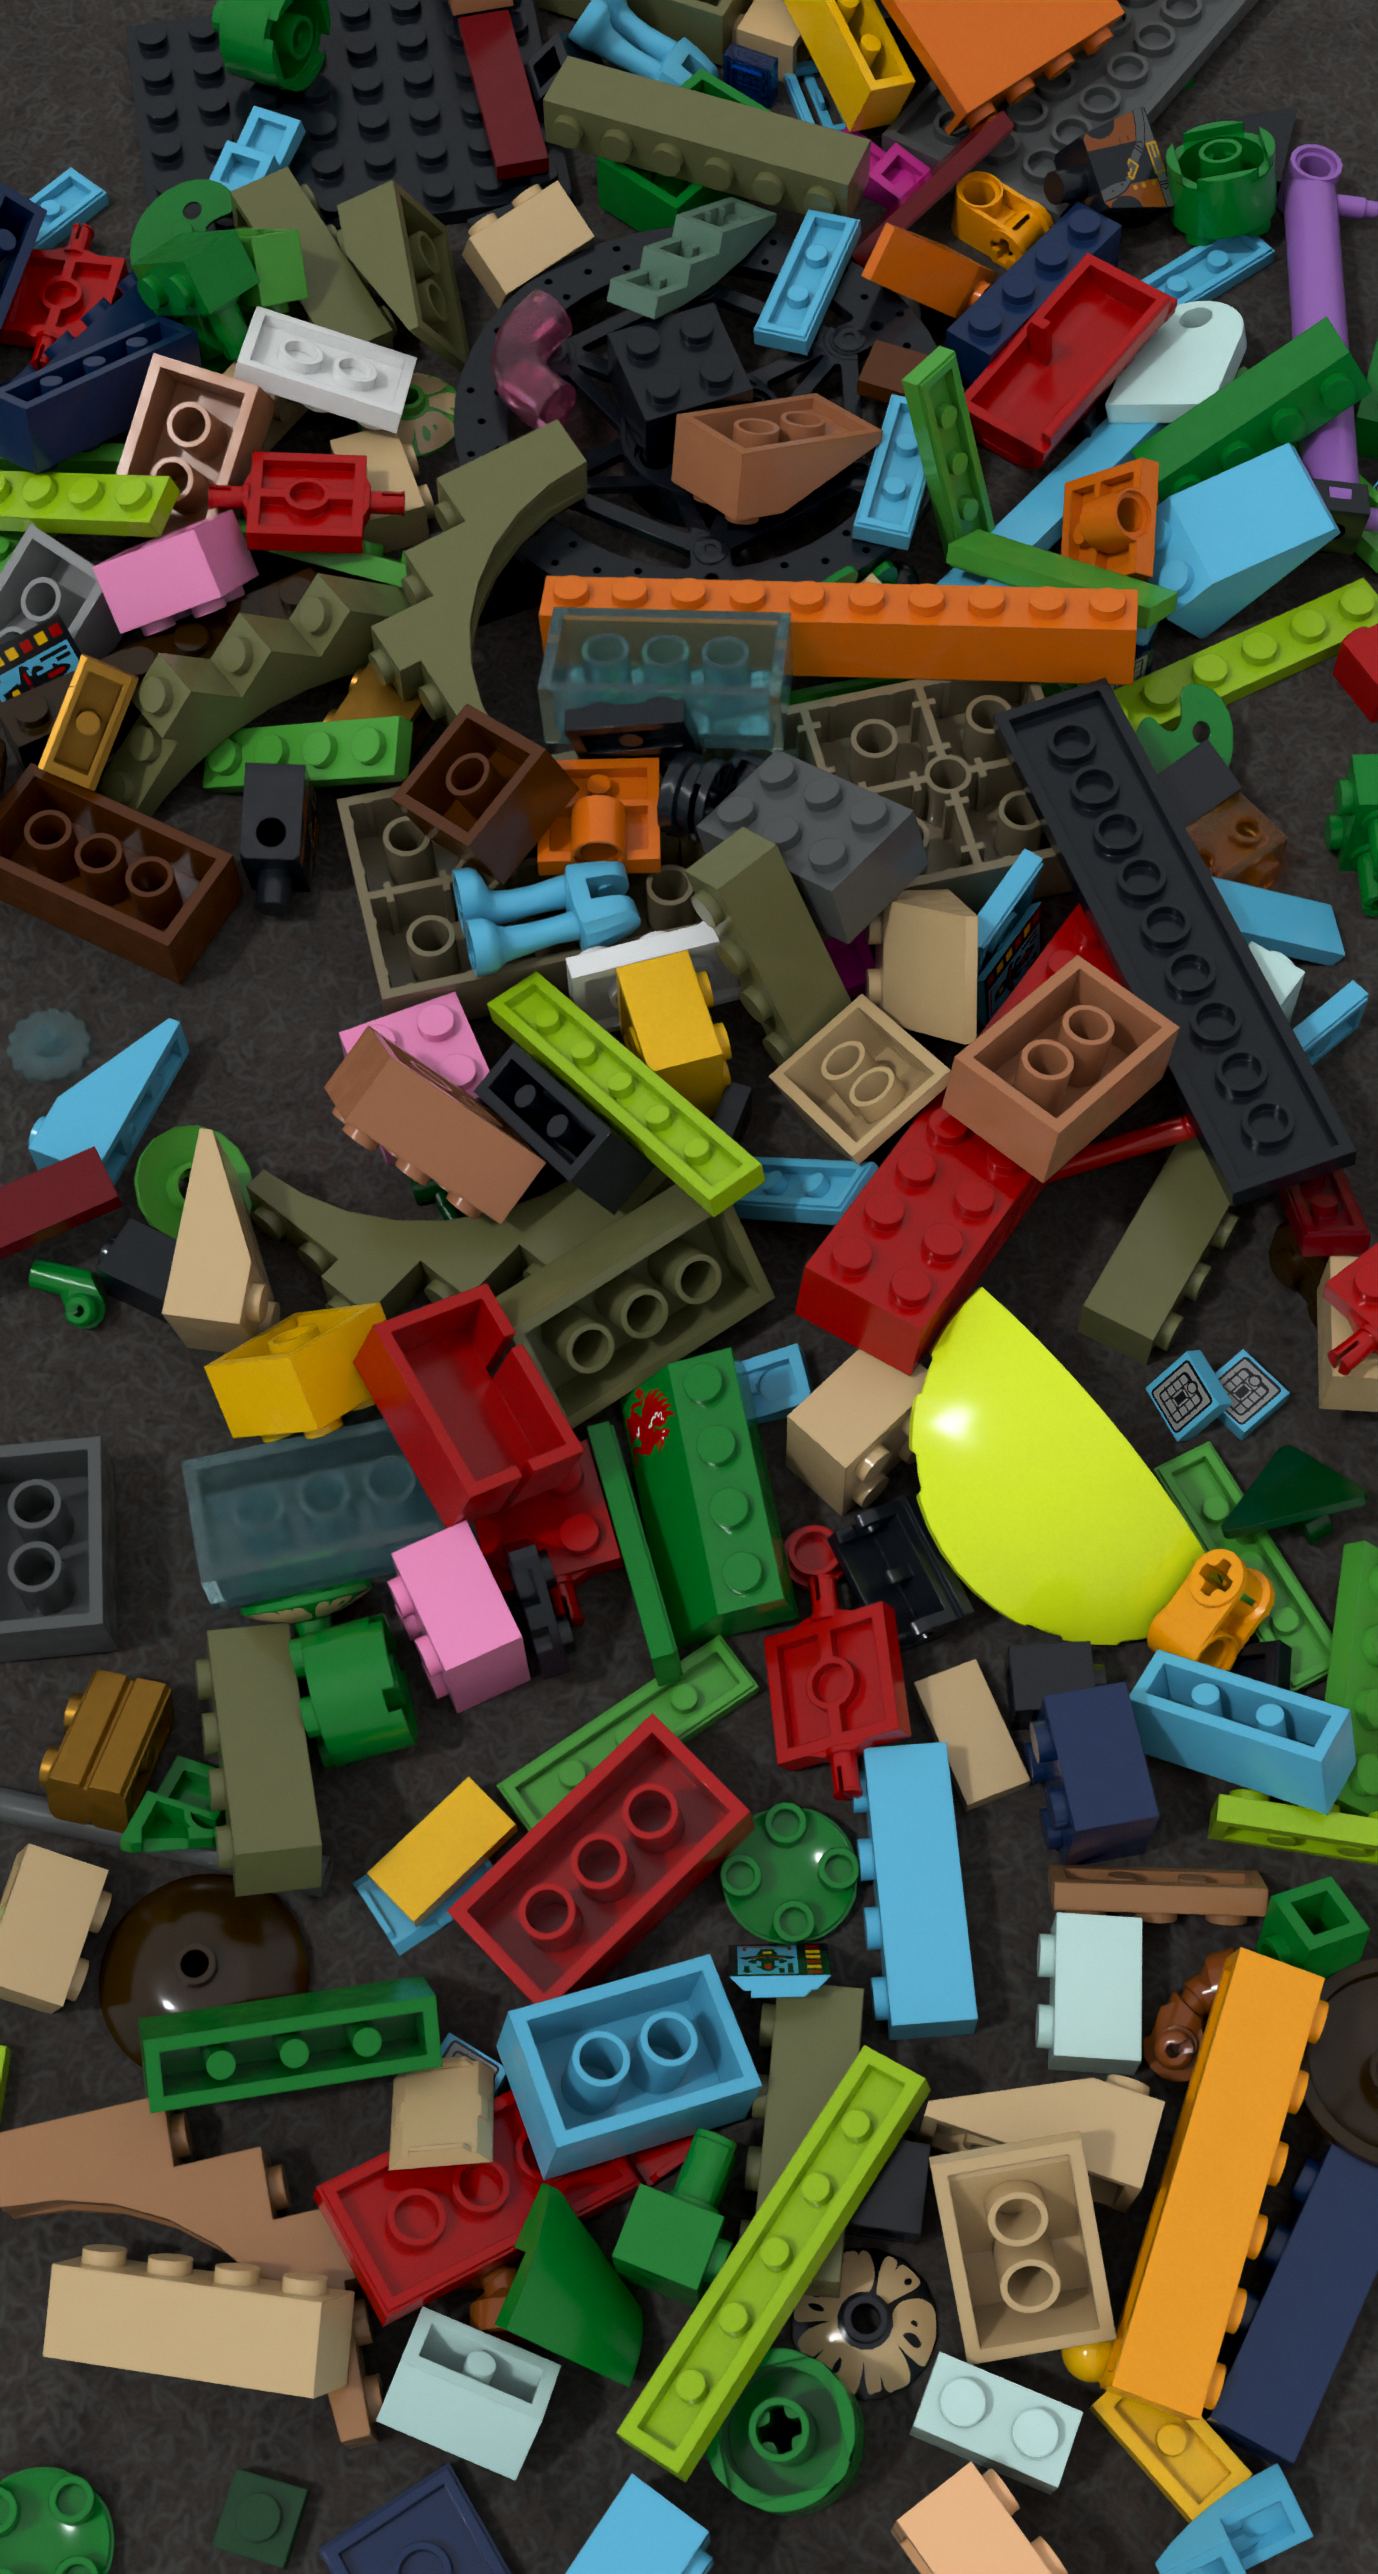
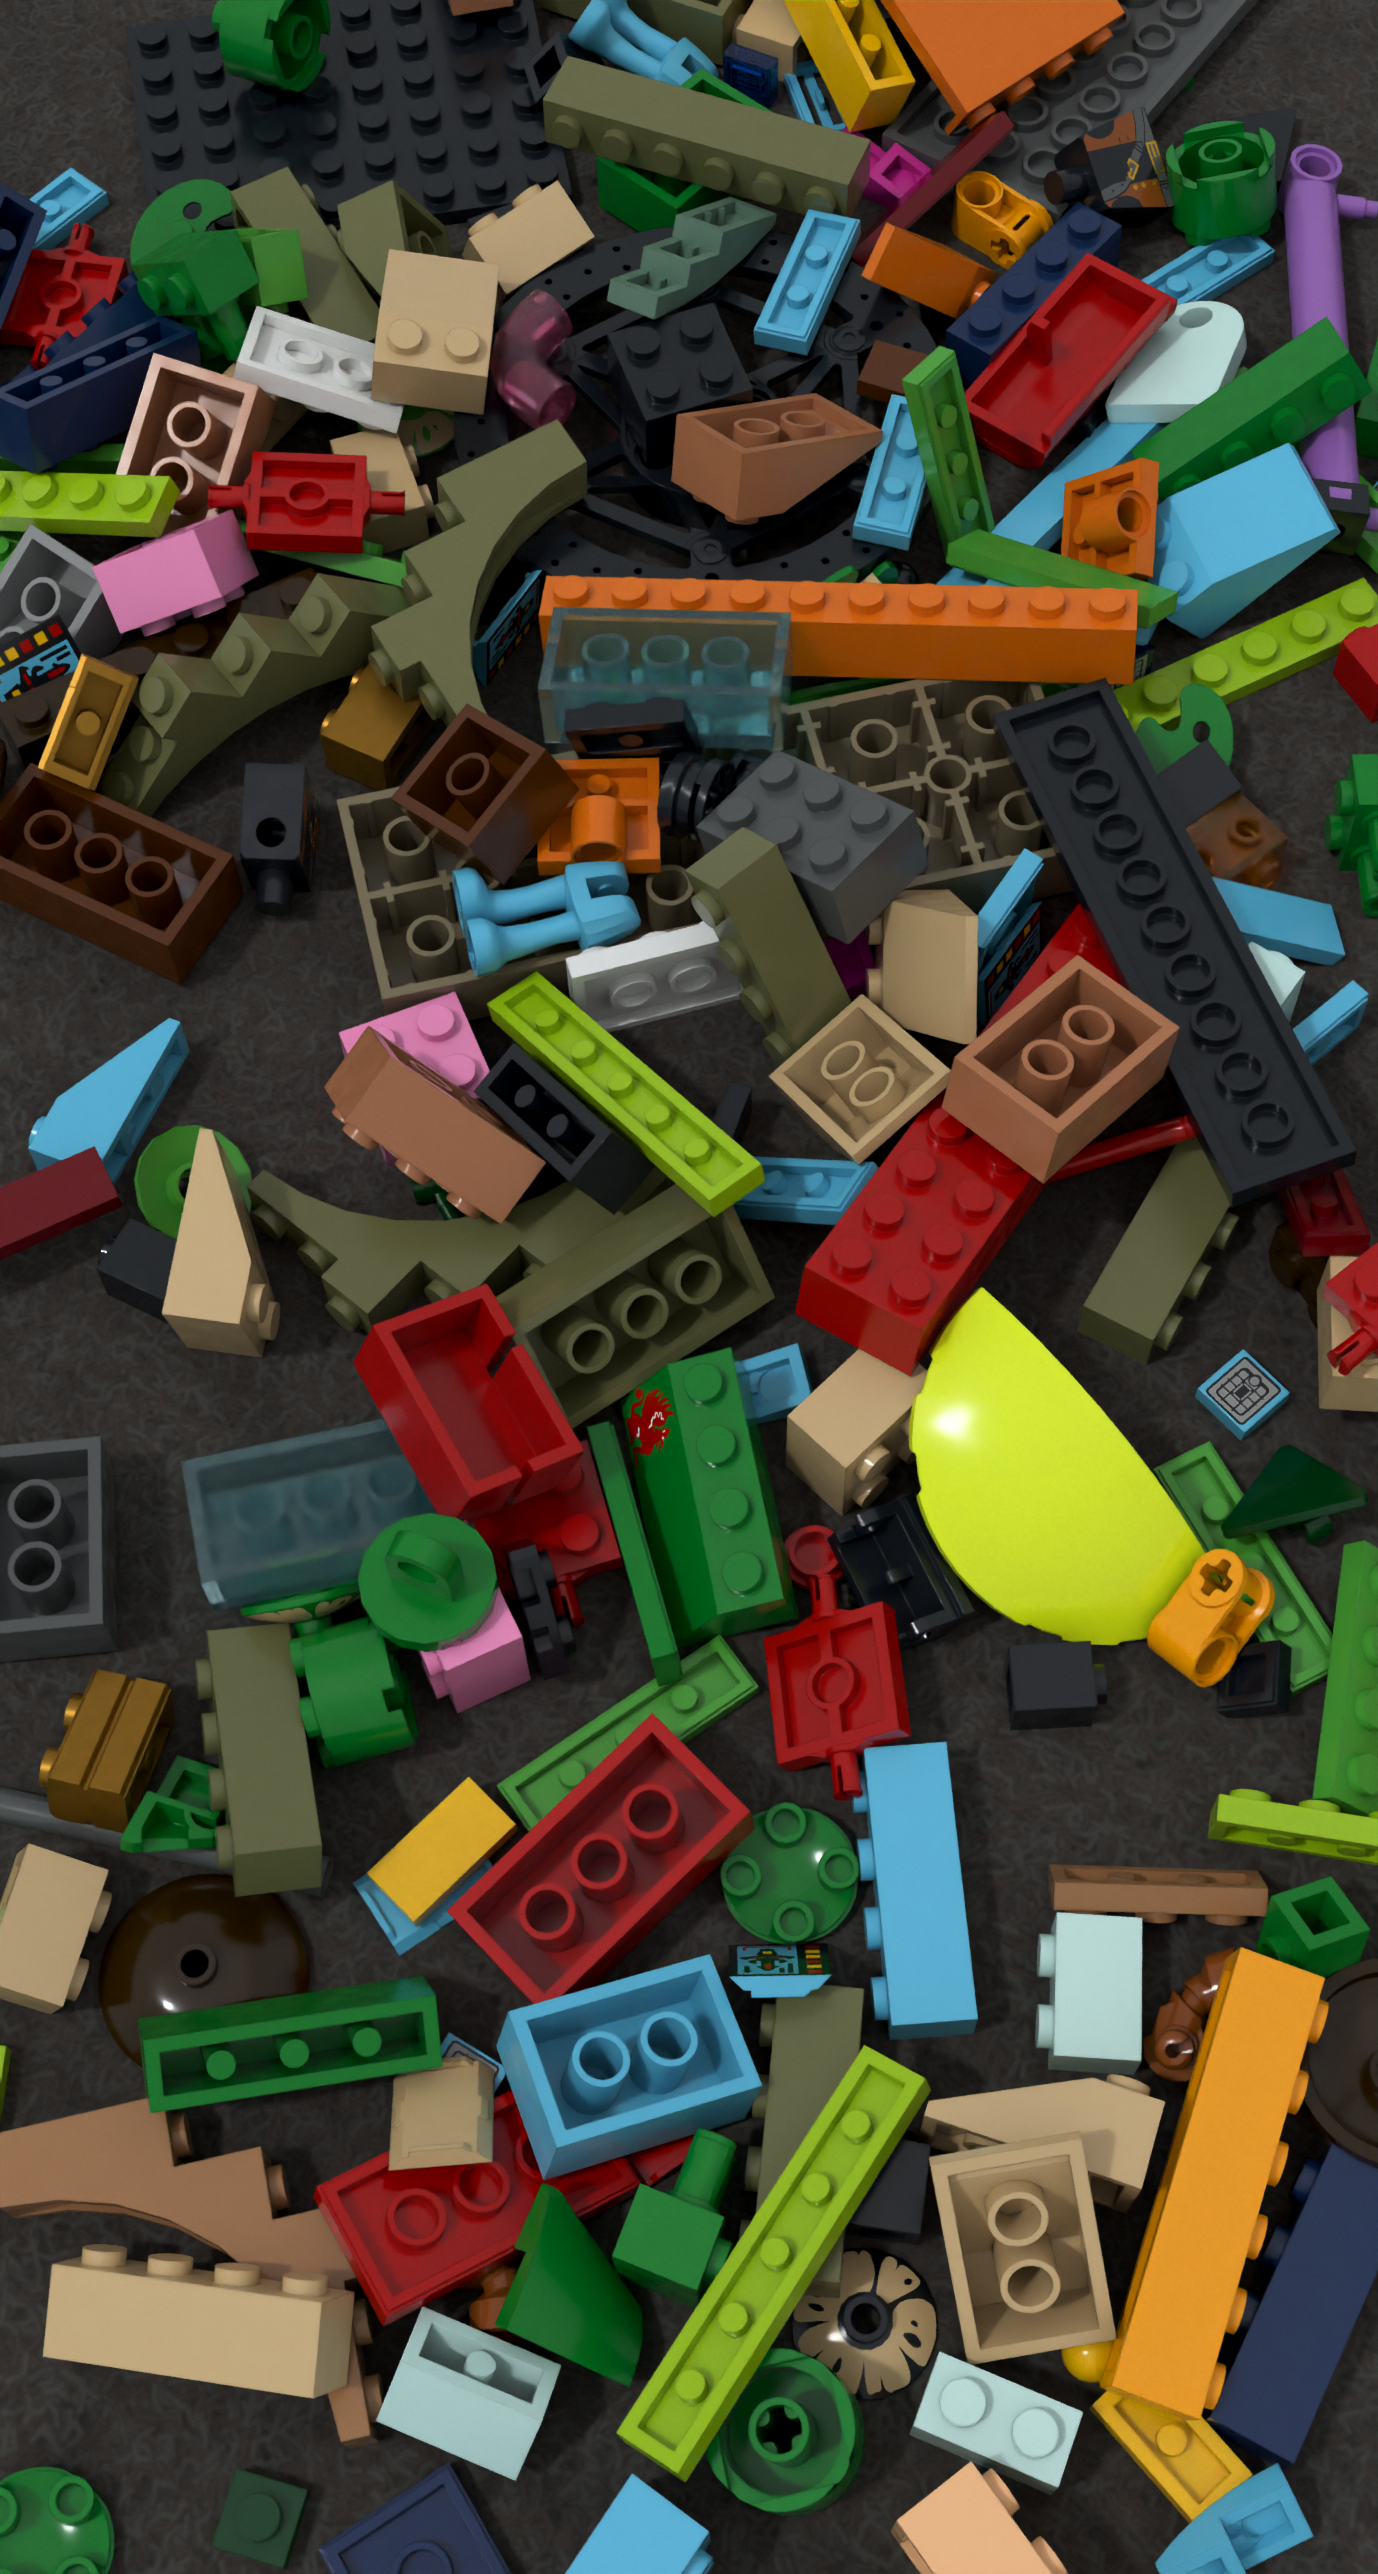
(49, 1046): clear light blue piece -> none
(77, 1288): green arm -> none
(263, 148): medium azure slope -> none
(296, 1374): yellow brick -> none
(331, 750): bright green plate -> none
(428, 1582): none -> green tile
(434, 332): none -> tan slope
(503, 95): dark red tile -> none
(508, 628): none -> piece
(671, 1028): yellow brick -> none
(978, 1742): tan tile -> none
(1091, 1775): dark blue brick -> none
(1189, 1395): tile -> none
(1244, 1731): medium azure brick -> none

